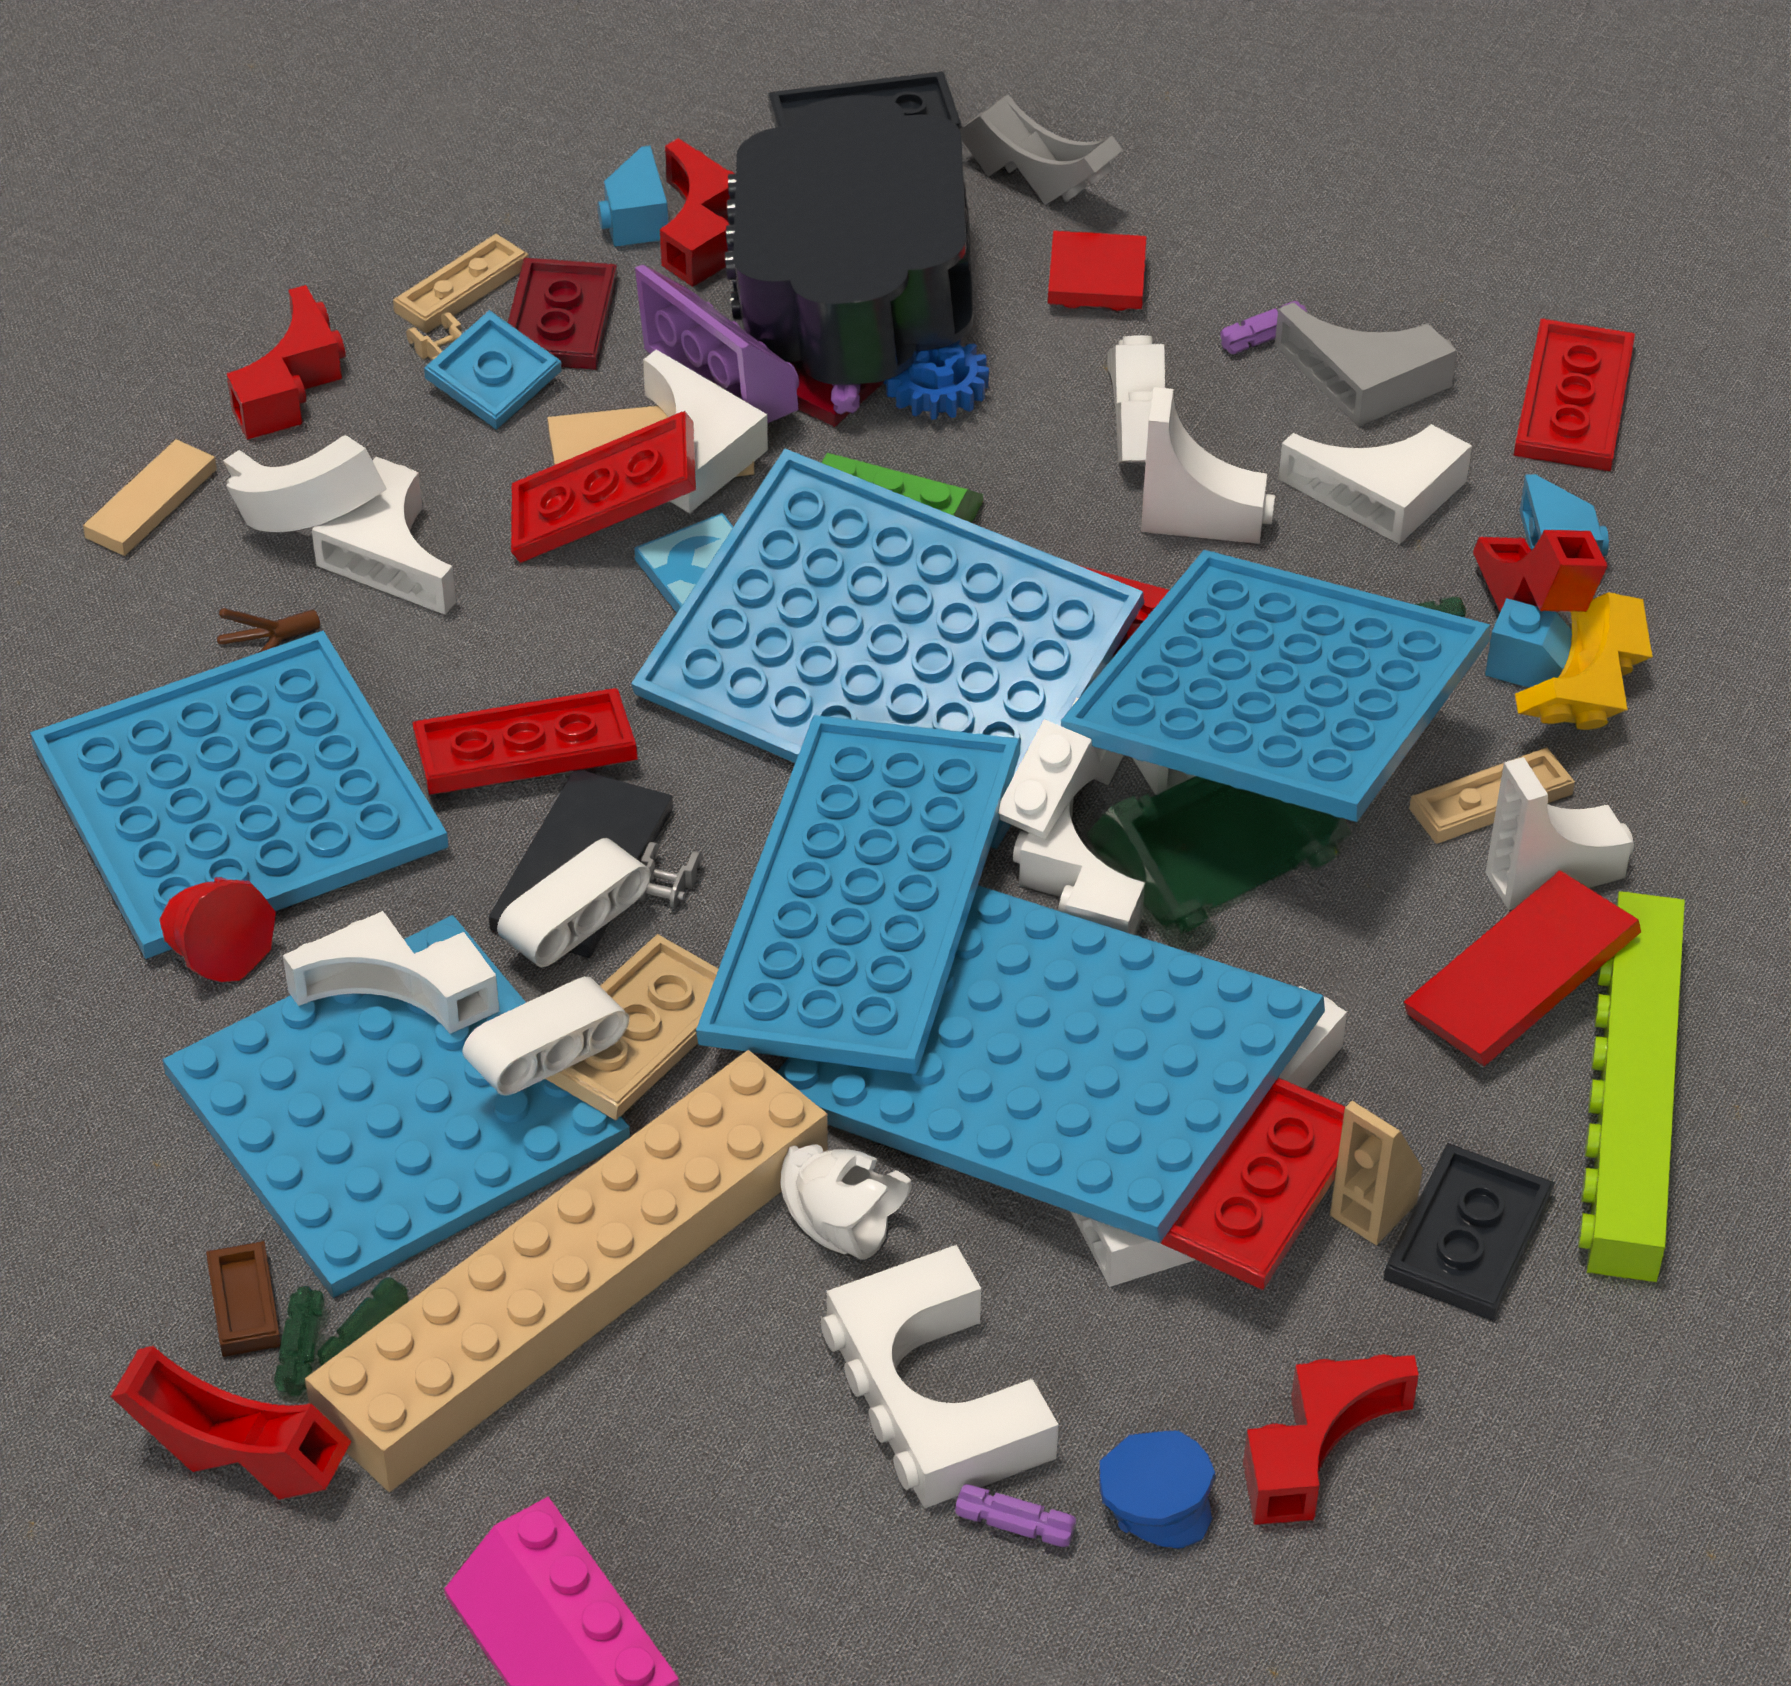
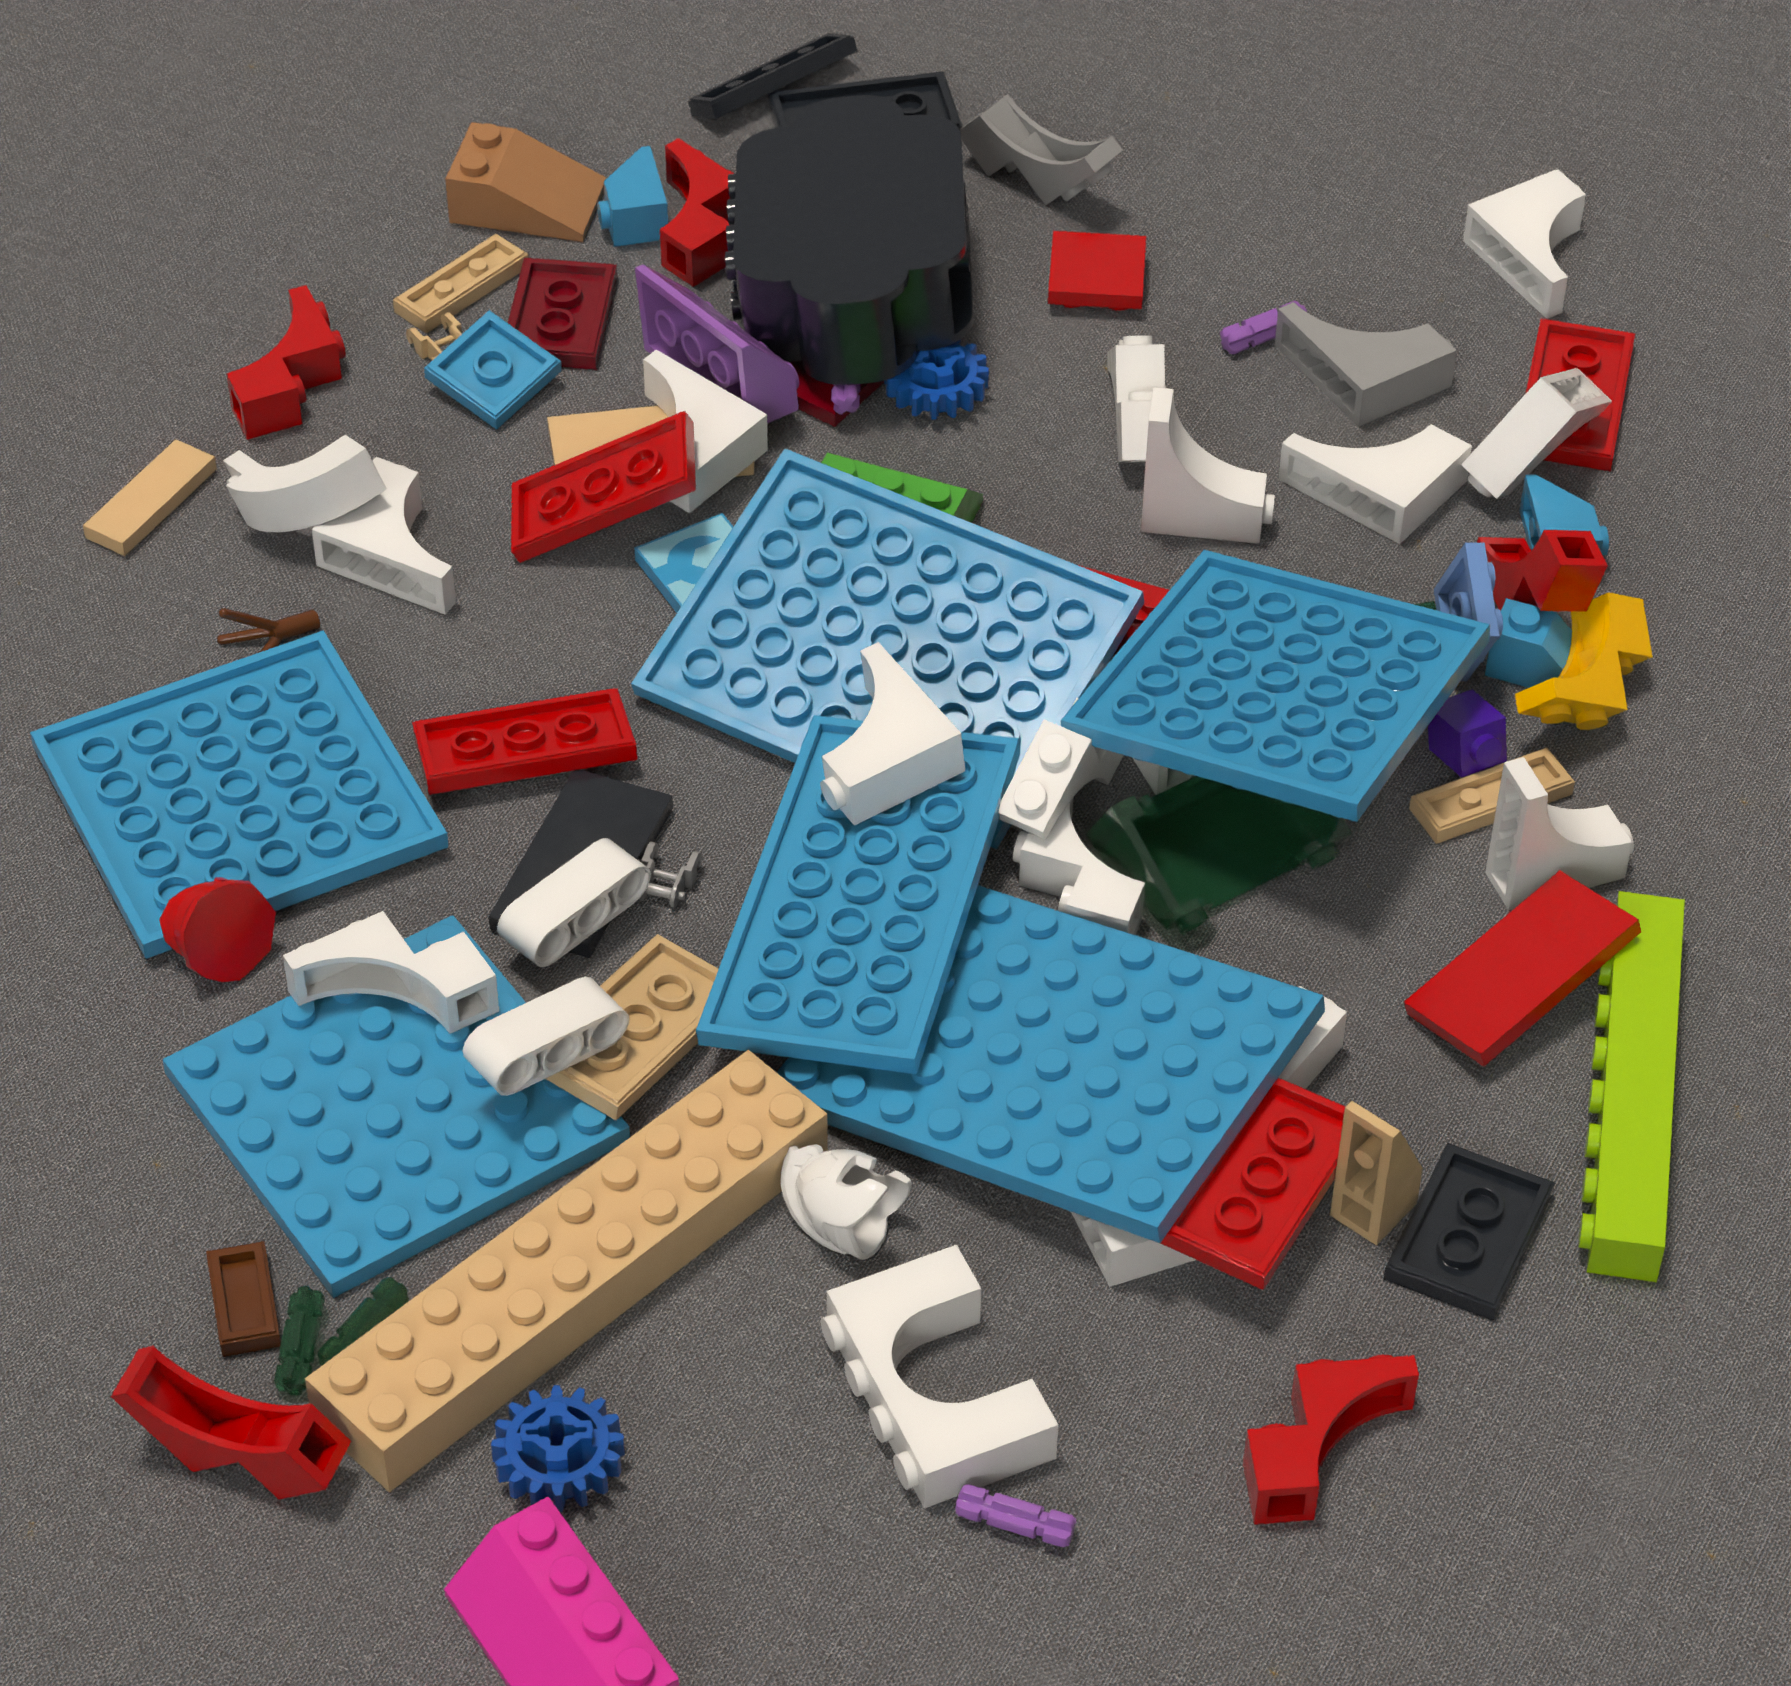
(520, 185): none -> medium nougat slope
(558, 1448): none -> blue gear
(772, 75): none -> black tile
(896, 750): none -> white arch
(1159, 1487): blue hat -> none
(1468, 593): none -> medium blue plate
(1468, 734): none -> dark purple brick
(1519, 231): none -> white arch
(1532, 430): none -> white arch

